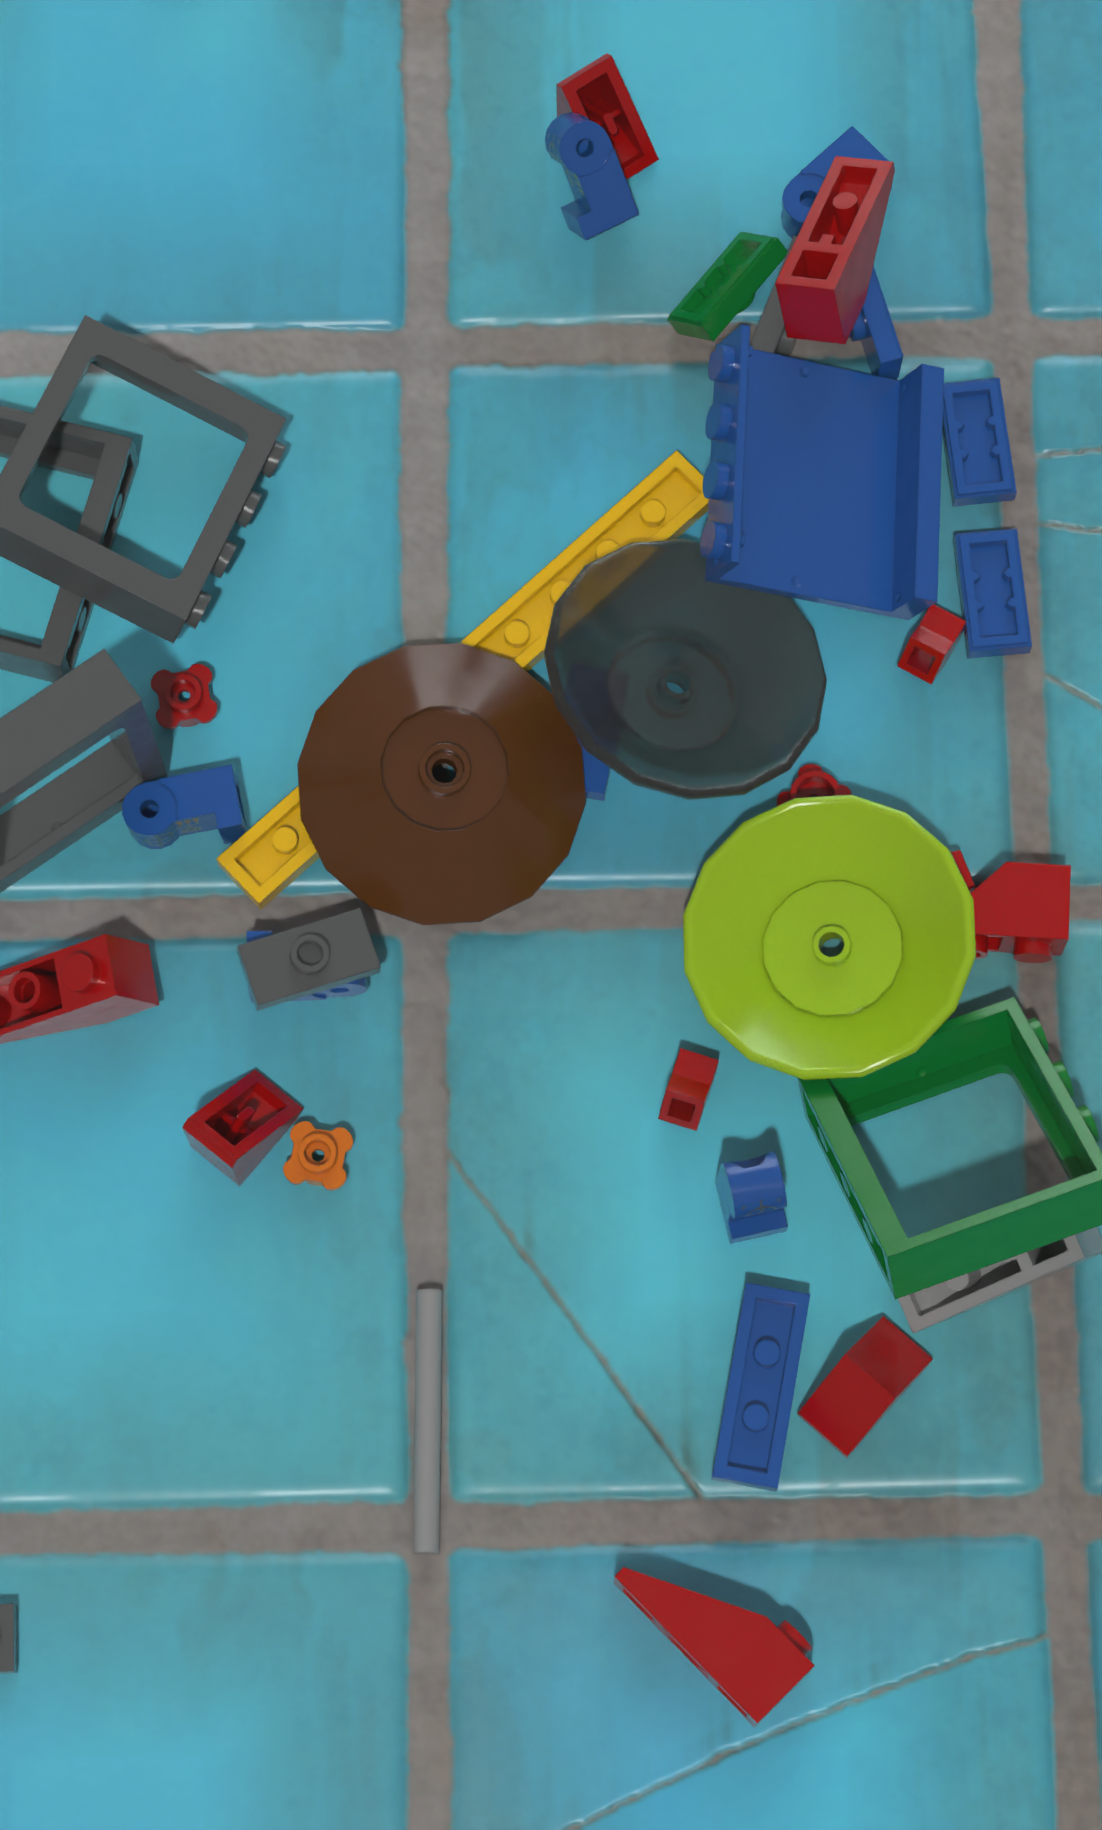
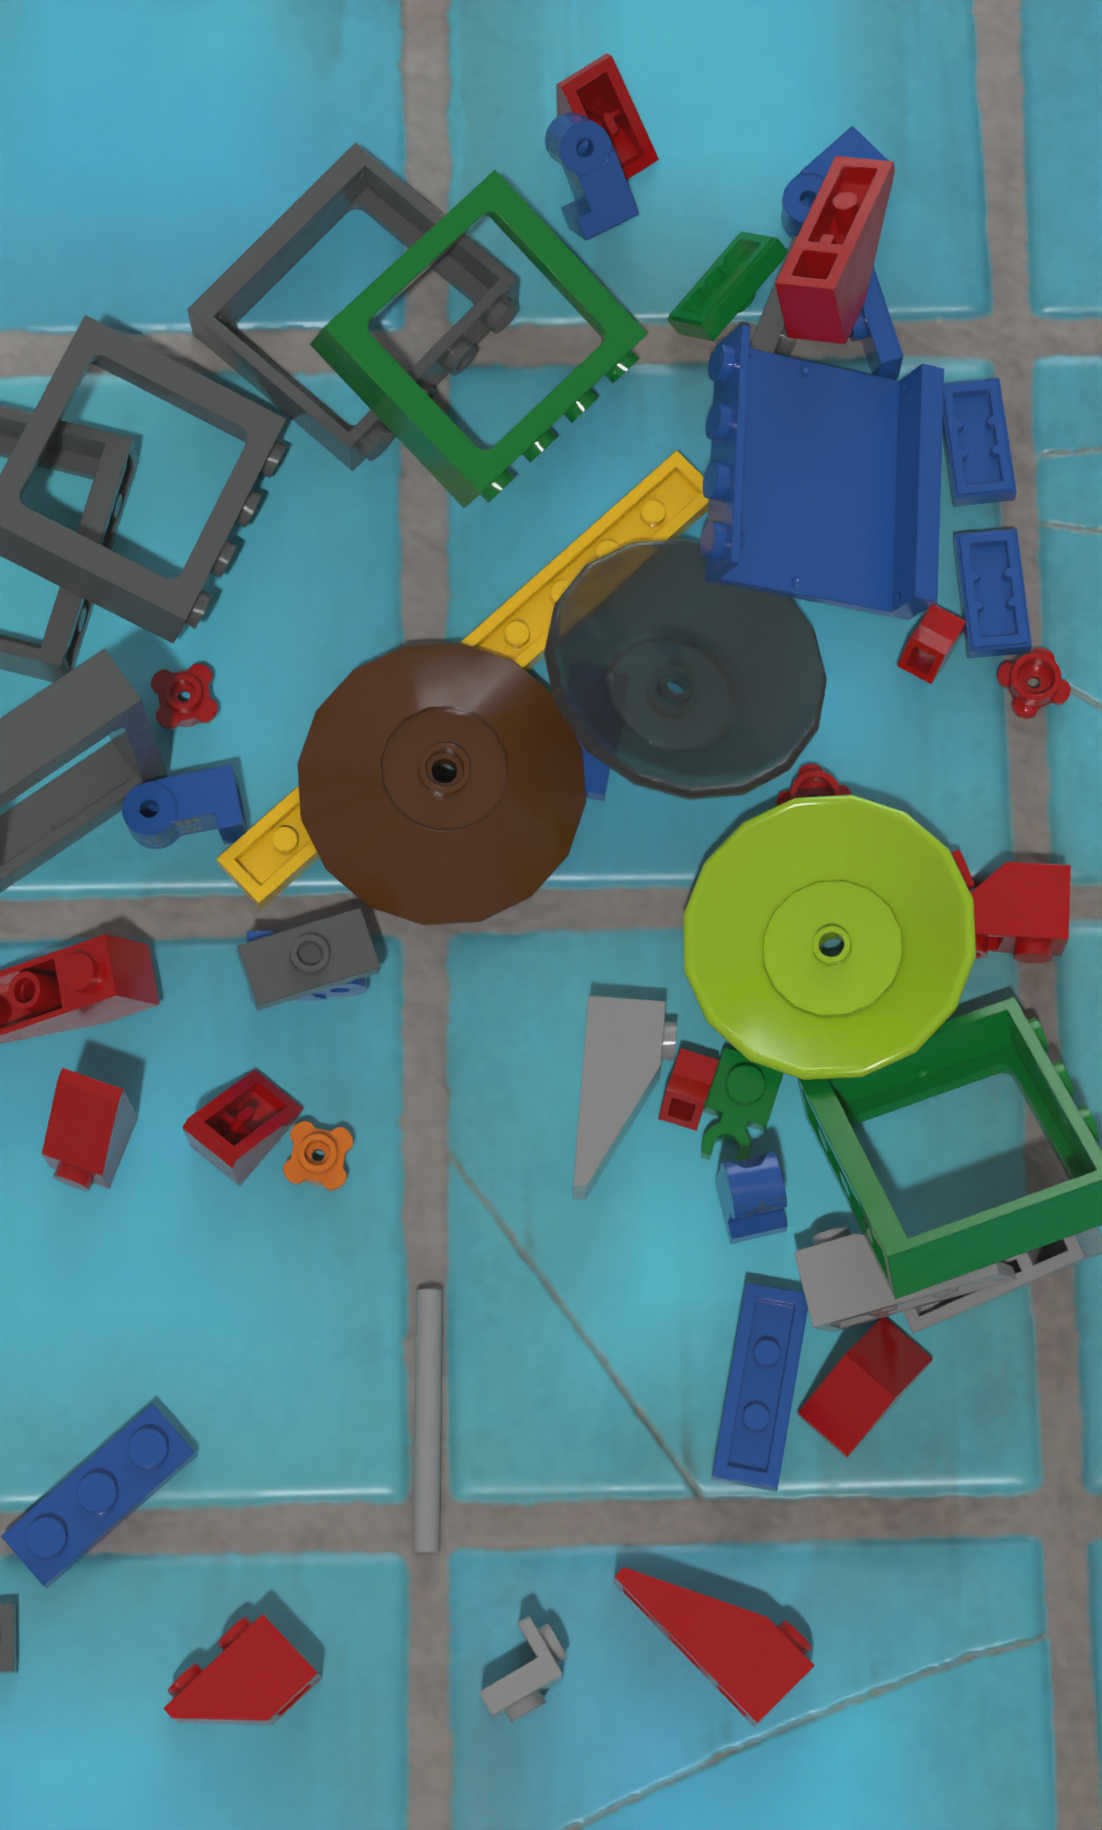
(87, 1130): none -> red slope
(99, 1496): none -> blue plate
(247, 1683): none -> red slope
(349, 184): none -> dark grey piece
(408, 409): none -> green piece
(521, 1690): none -> light grey bracket
(618, 1074): none -> light grey slope
(741, 1097): none -> green plate
(849, 1289): none -> light grey slope
(1037, 665): none -> red plate

